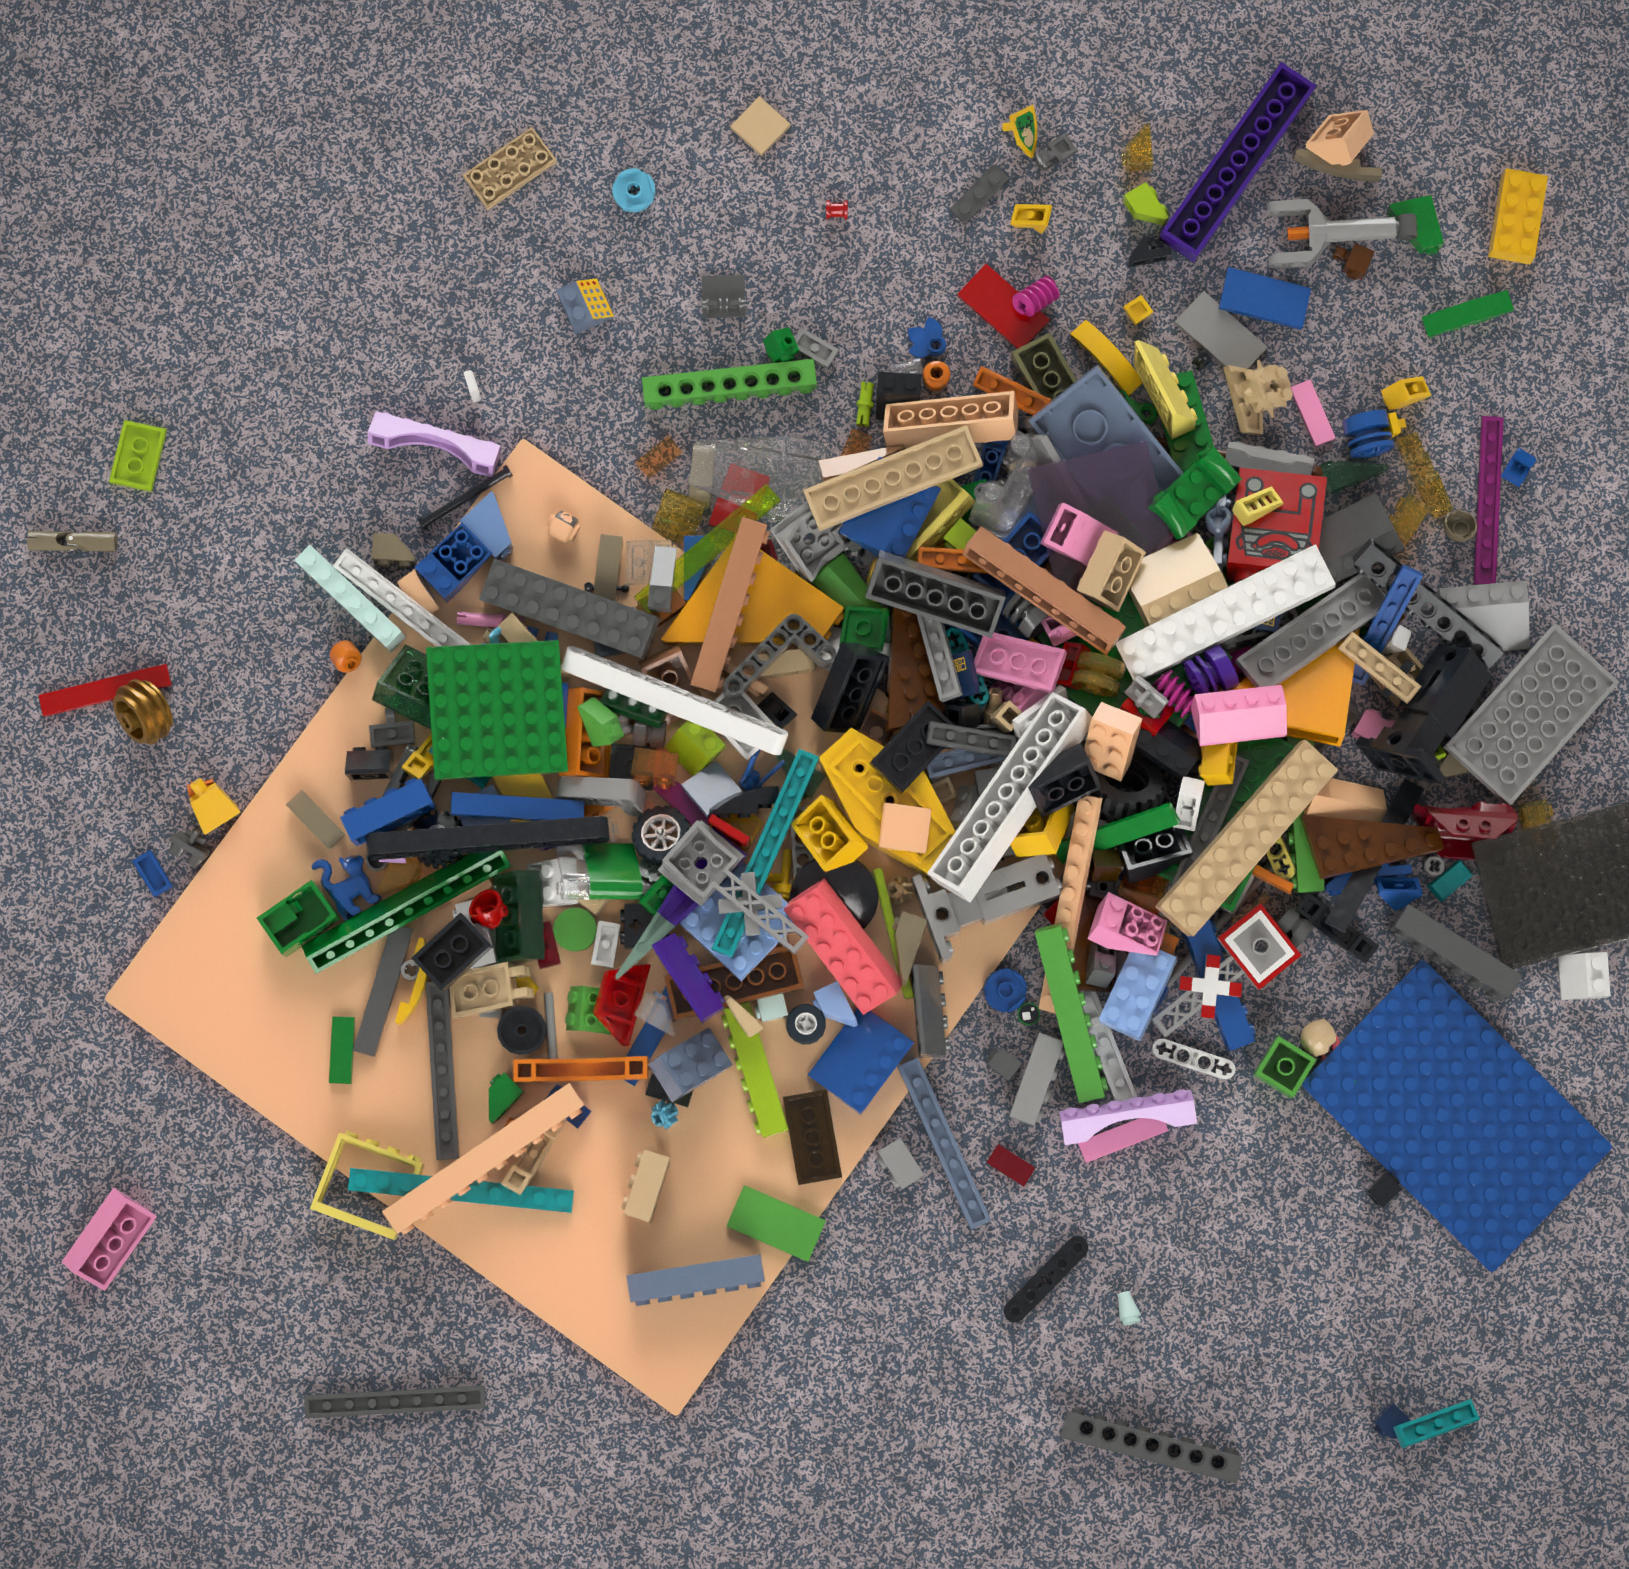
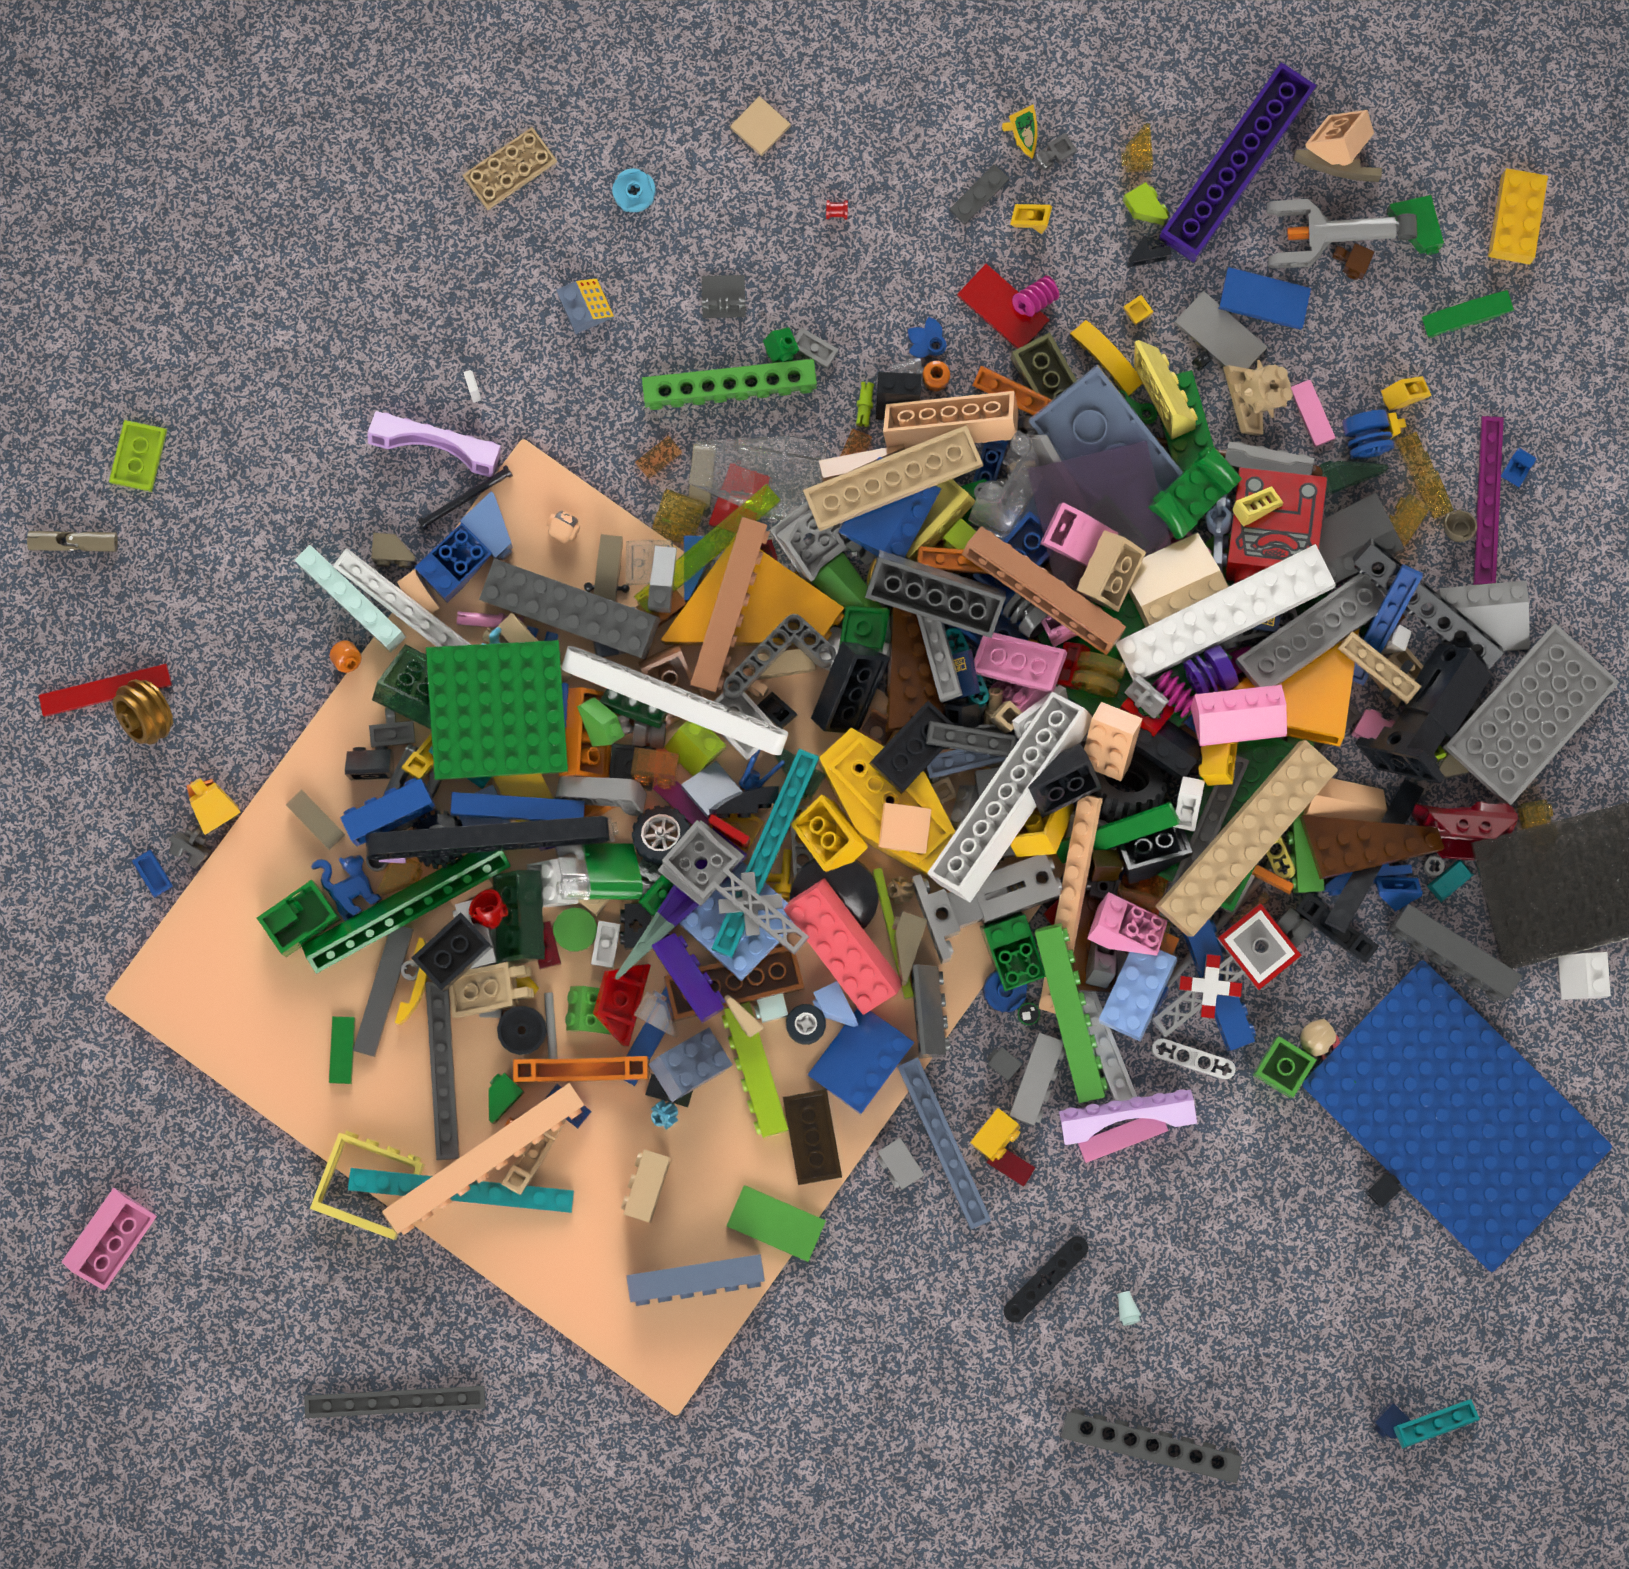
(996, 1135): none -> yellow brick
(1013, 951): none -> green slope

